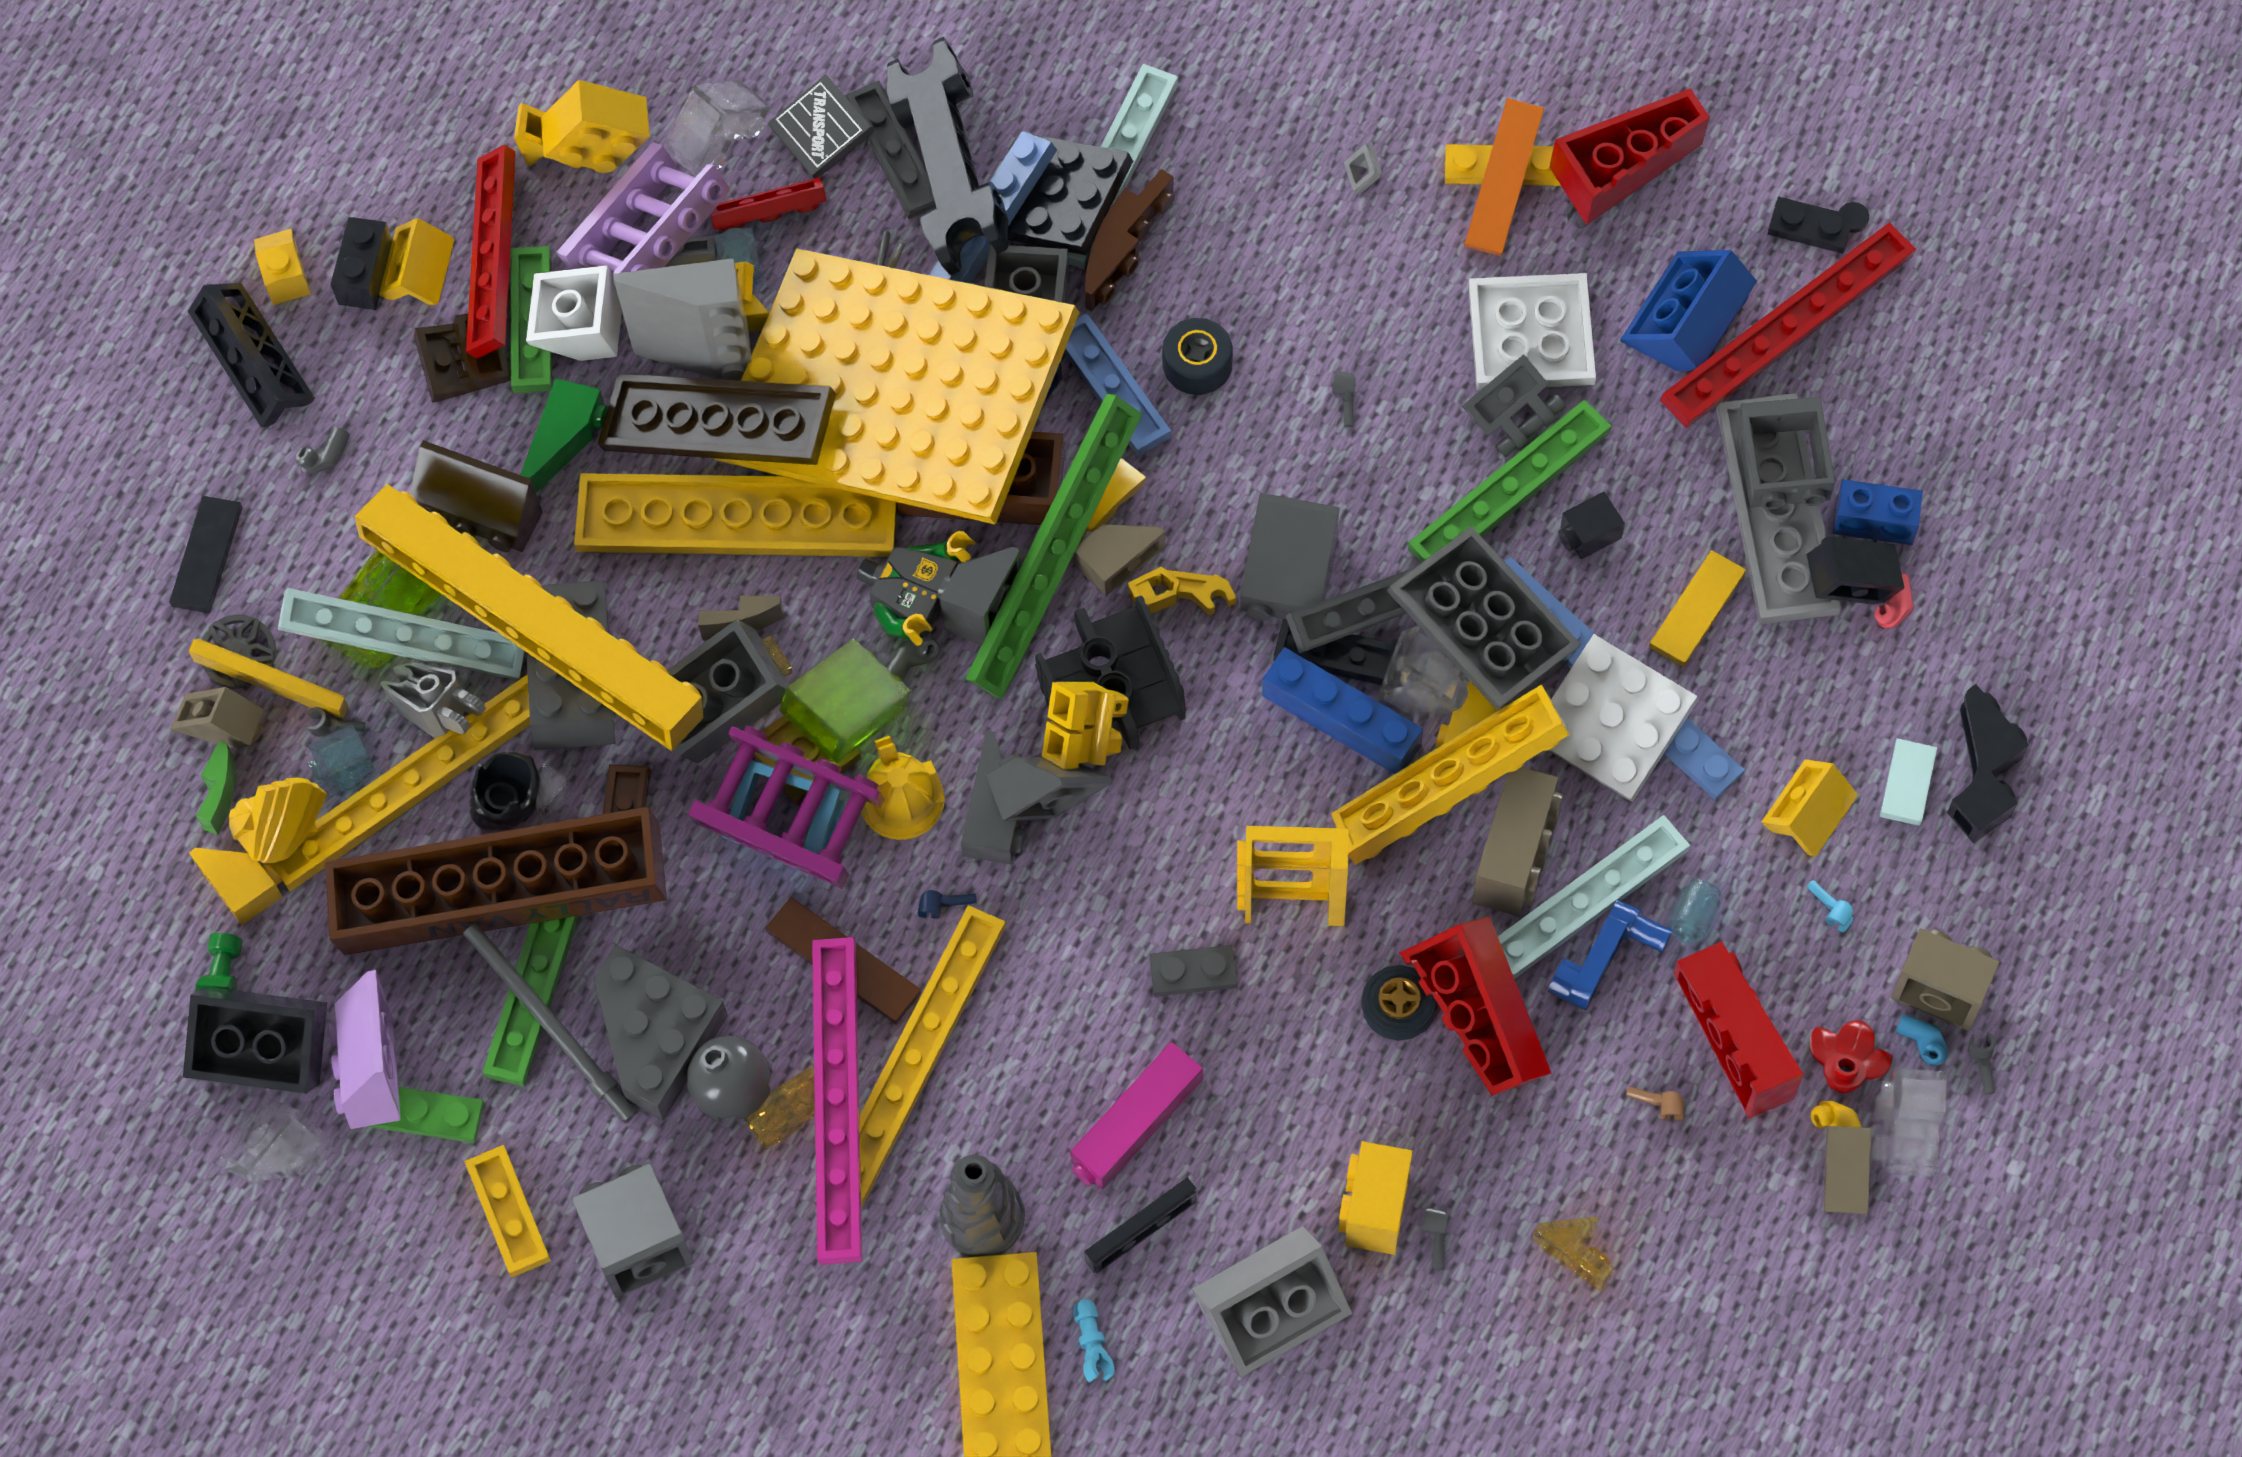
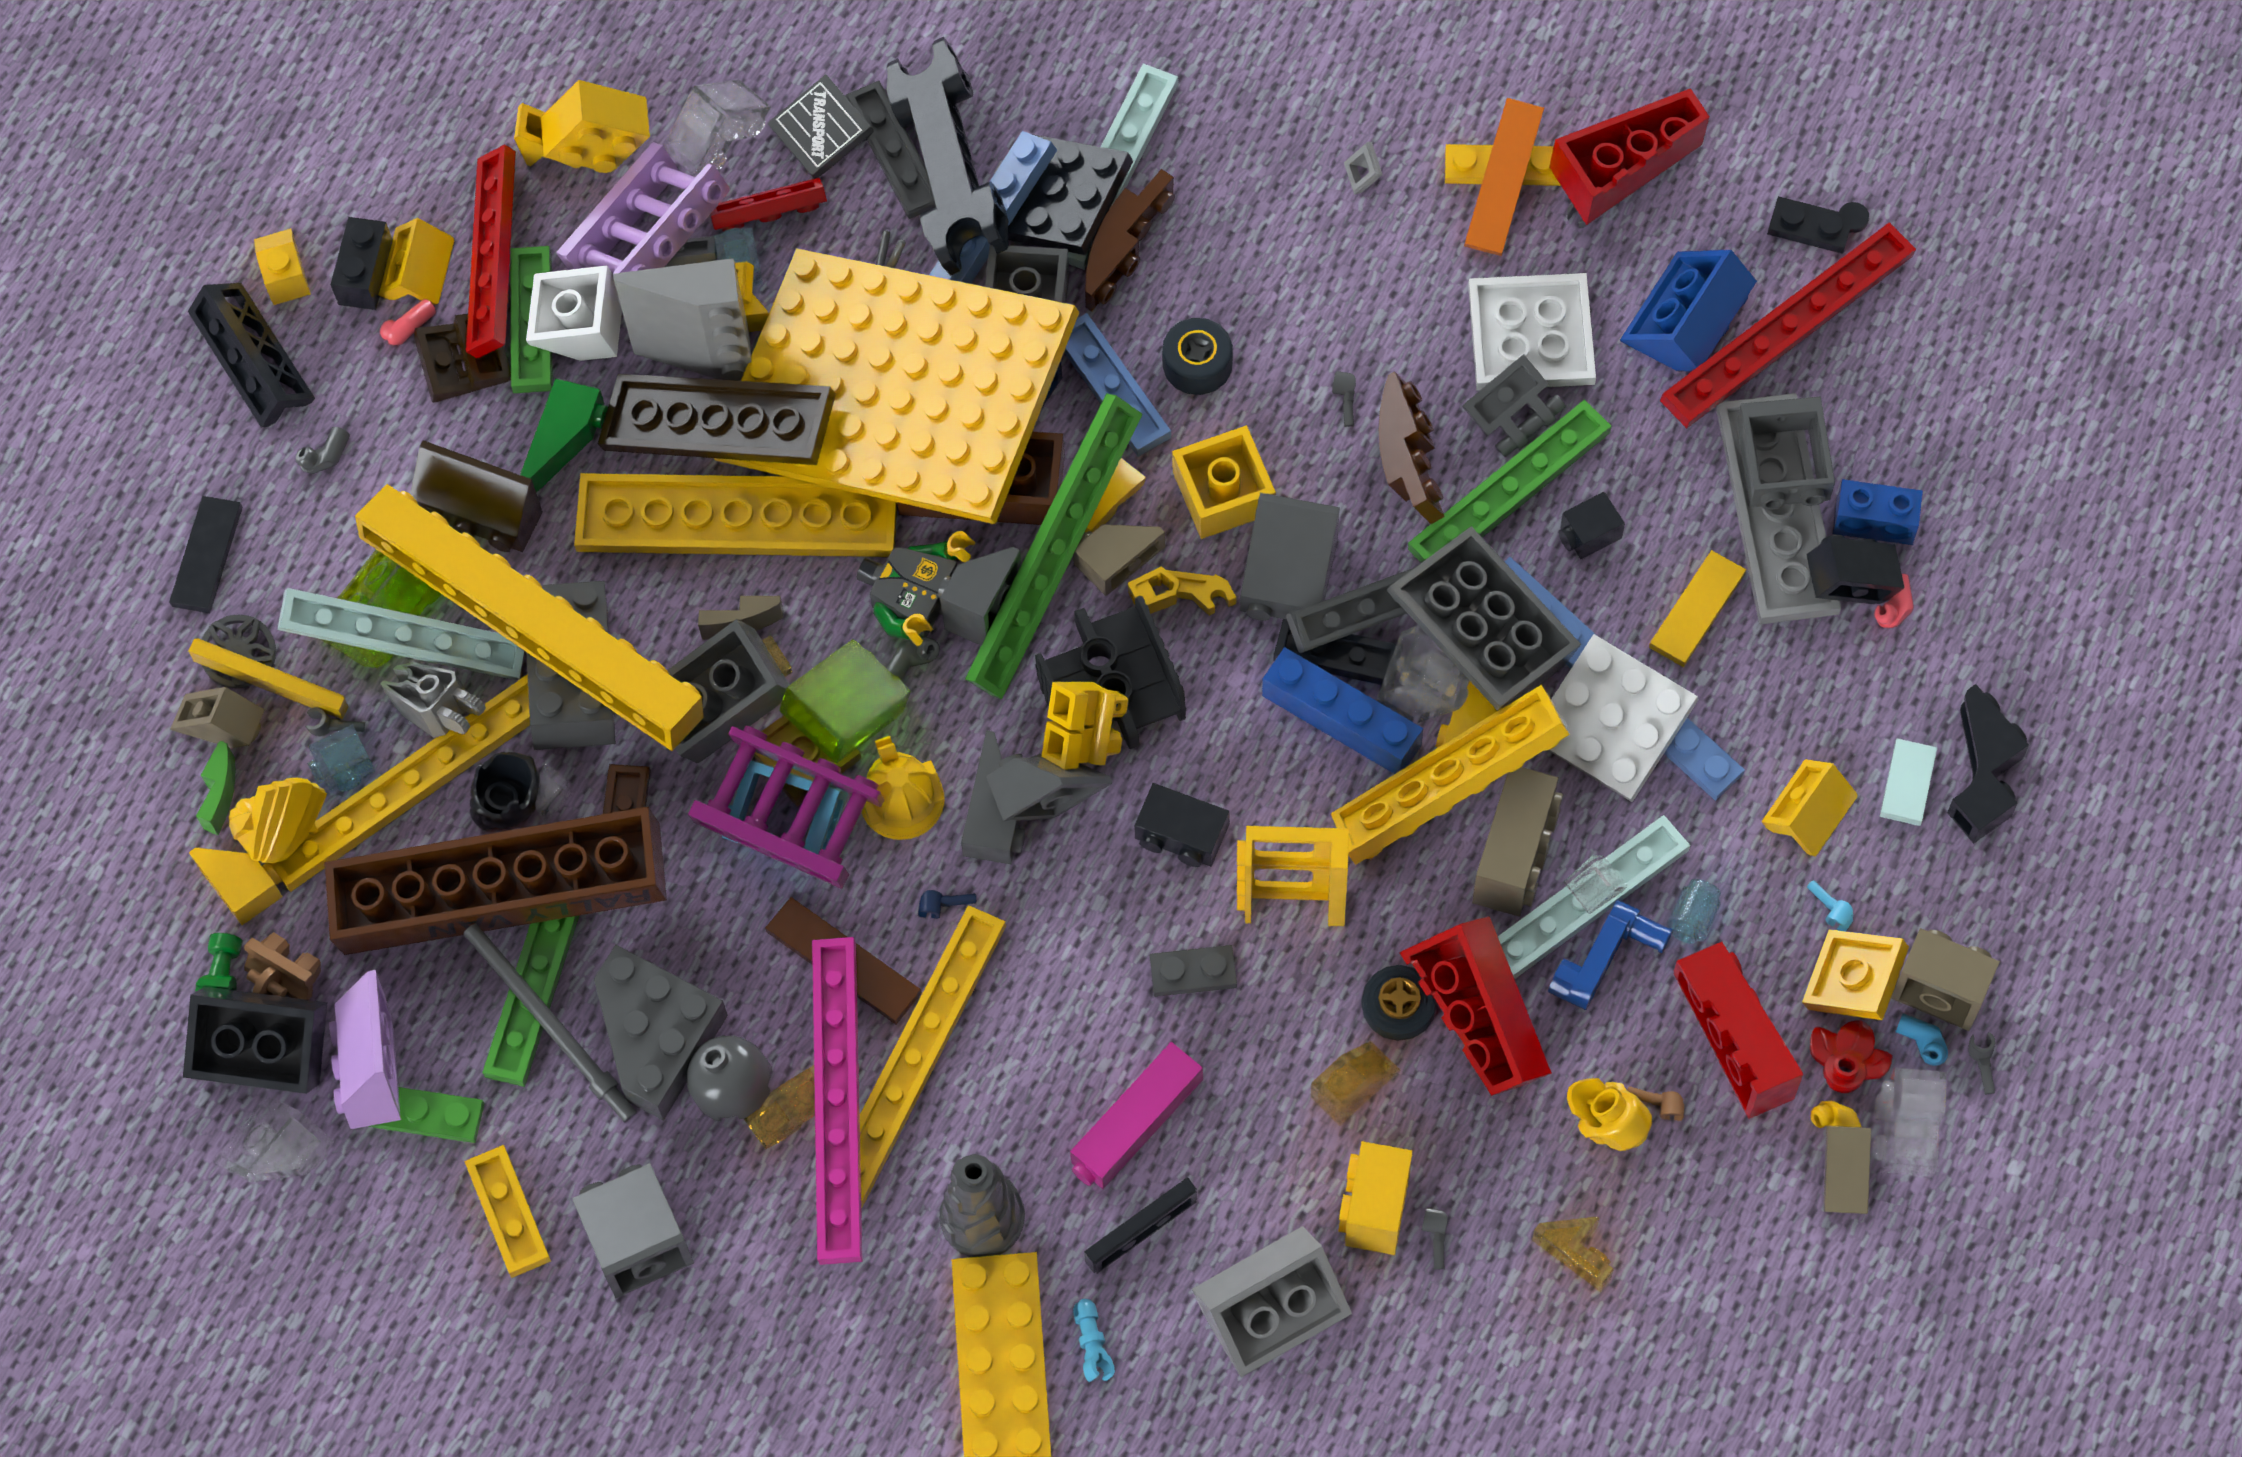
(277, 974): none -> medium nougat hips
(400, 330): none -> coral arm
(1181, 826): none -> black brick
(1221, 480): none -> yellow brick
(1352, 1081): none -> clear yellow slope
(1404, 445): none -> slope
(1595, 883): none -> clear slope
(1609, 1113): none -> yellow head
(1855, 974): none -> yellow plate

